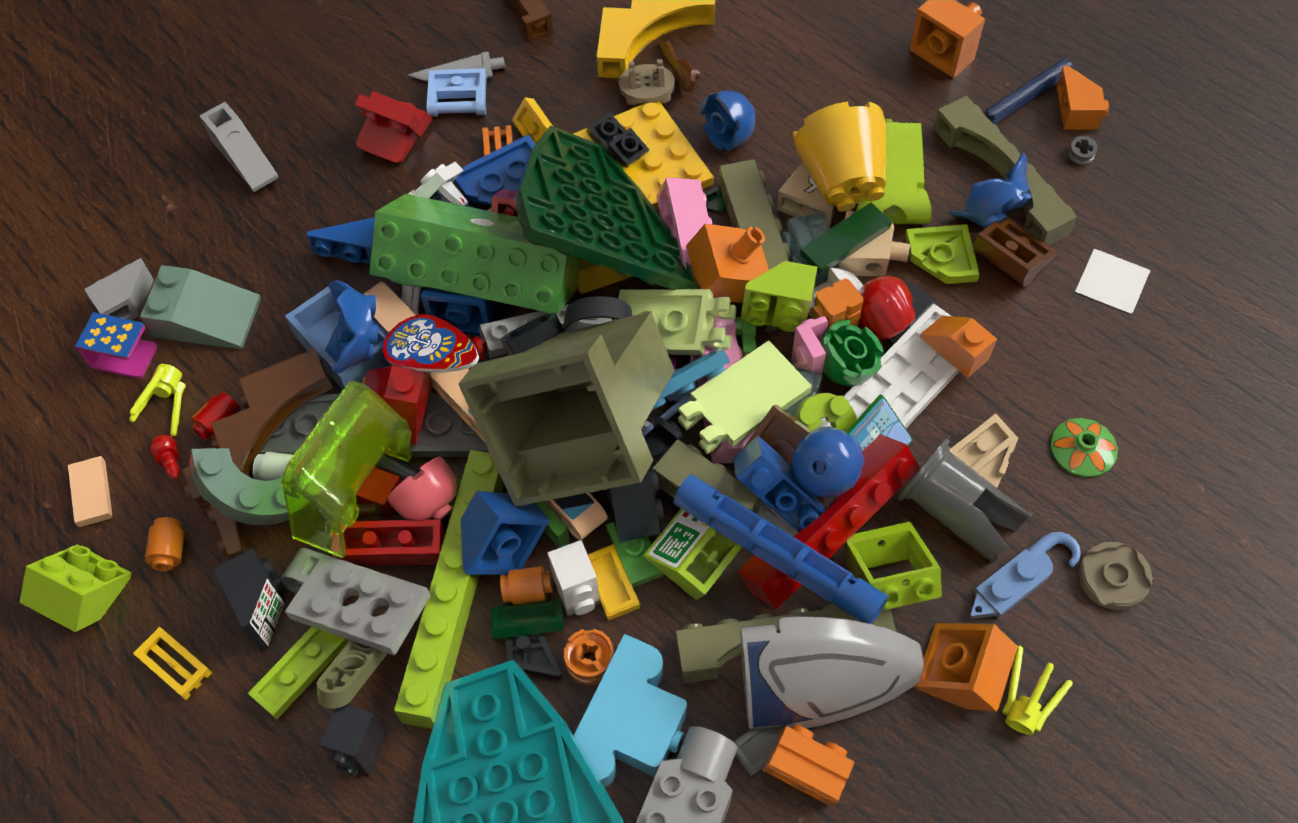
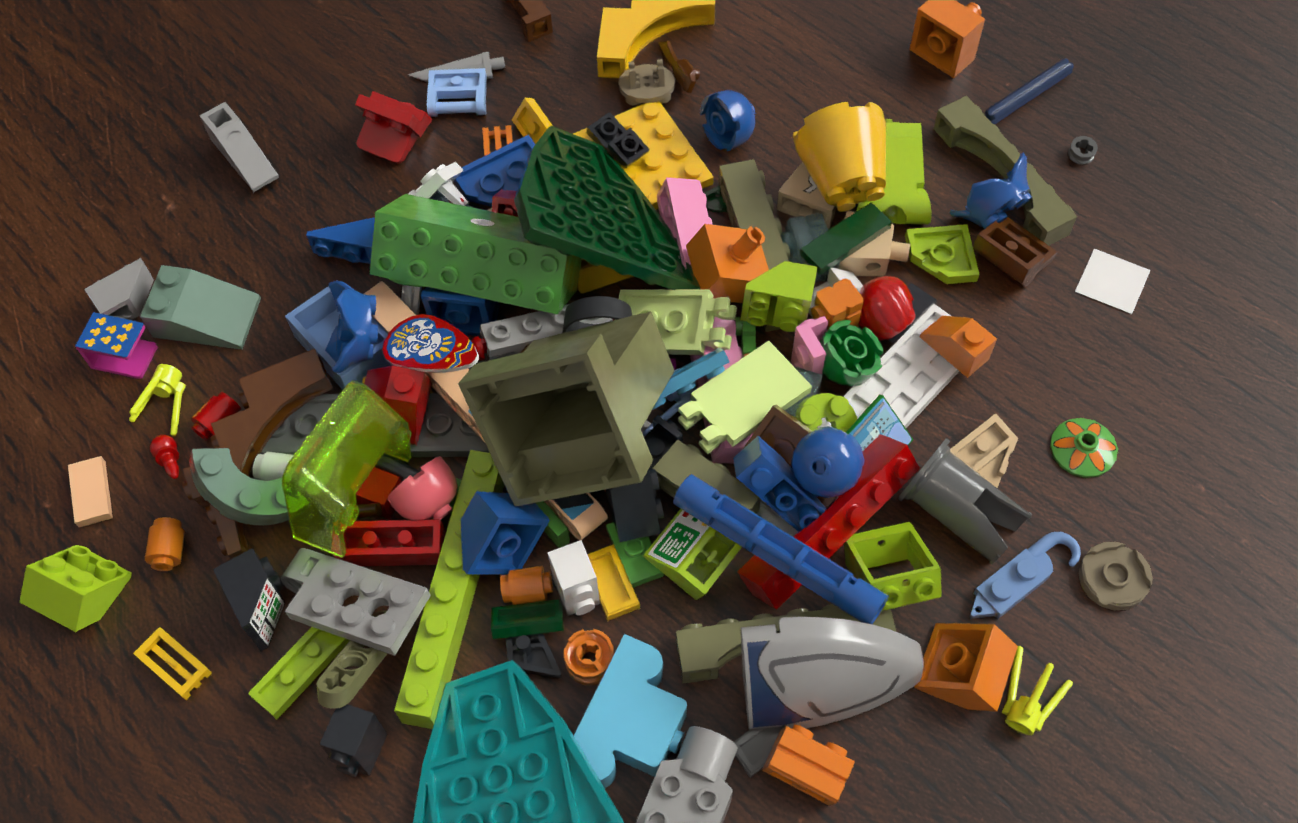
(531, 334): black beam -> none
(1080, 101): orange slope -> none

